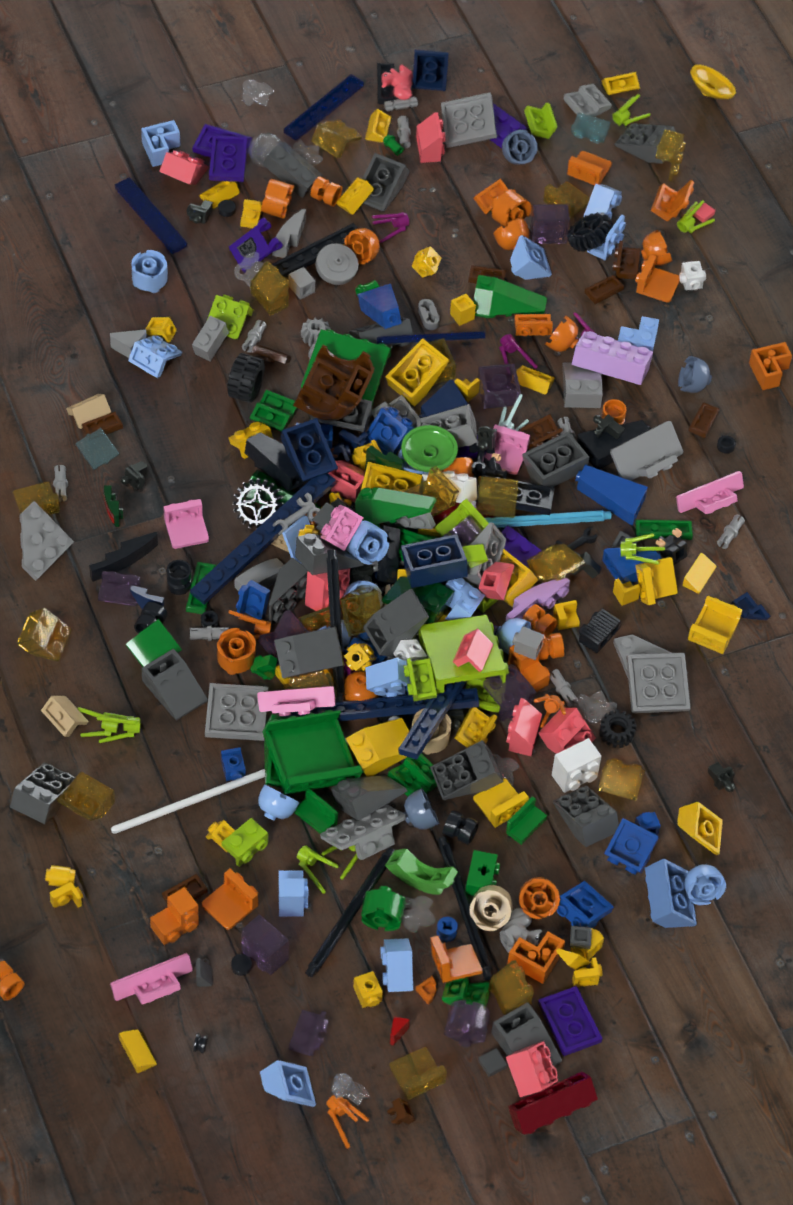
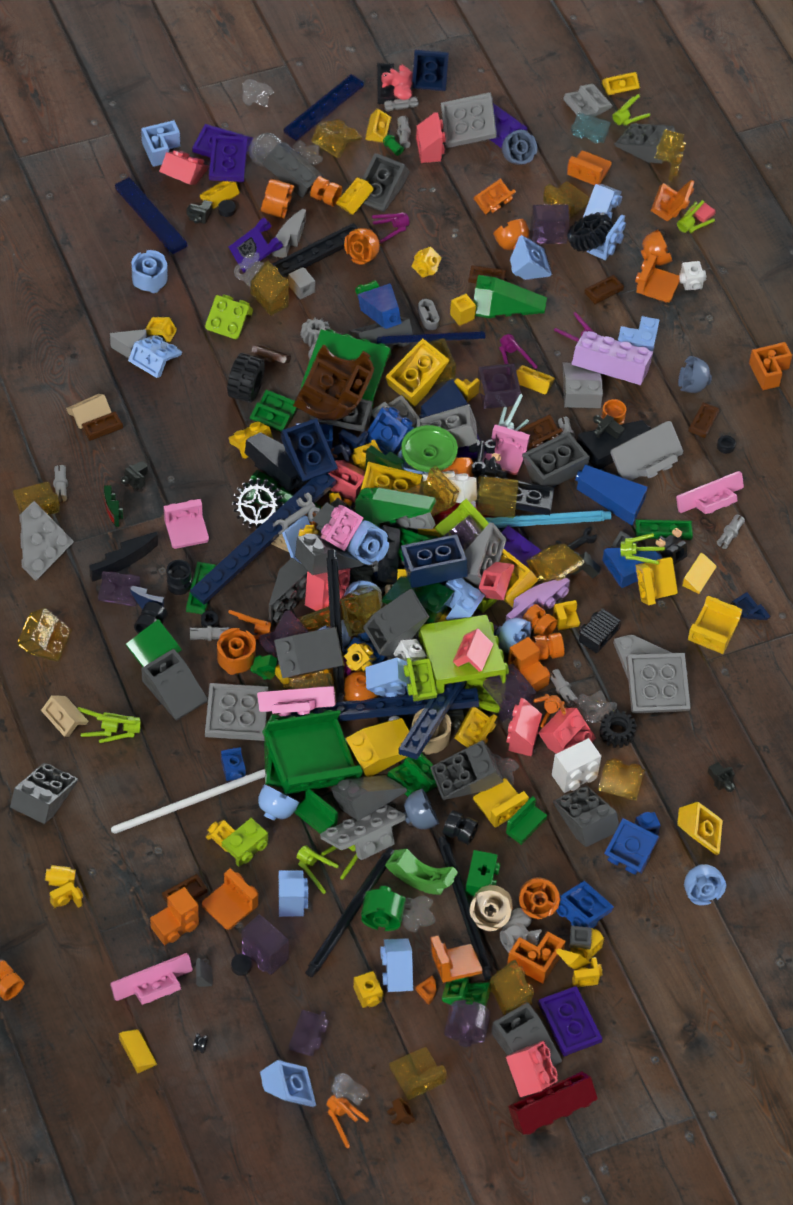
(87, 797): clear yellow slope -> none
(97, 448): clear light blue piece -> none
(210, 338): light grey brick -> none
(251, 213): yellow bracket -> none
(253, 600): blue bracket -> none
(254, 336): light grey pin -> none
(263, 574): light grey slope -> none
(336, 264): light grey wheel -> none
(399, 1028): red slope -> none
(447, 934): blue wheel -> none
(475, 555): lime slope -> none
(486, 437): pearl dark grey piece -> none
(492, 1062): dark grey tile -> none
(510, 207): orange brick -> none
(528, 642): light grey brick -> none
(533, 324): orange bracket -> none
(541, 121): lime bracket -> none
(564, 336): orange cylinder -> none
(626, 592): yellow panel -> none
(627, 262): reddish brown bracket -> none
(668, 896): medium blue slope -> none
(712, 83): yellow dish -> none

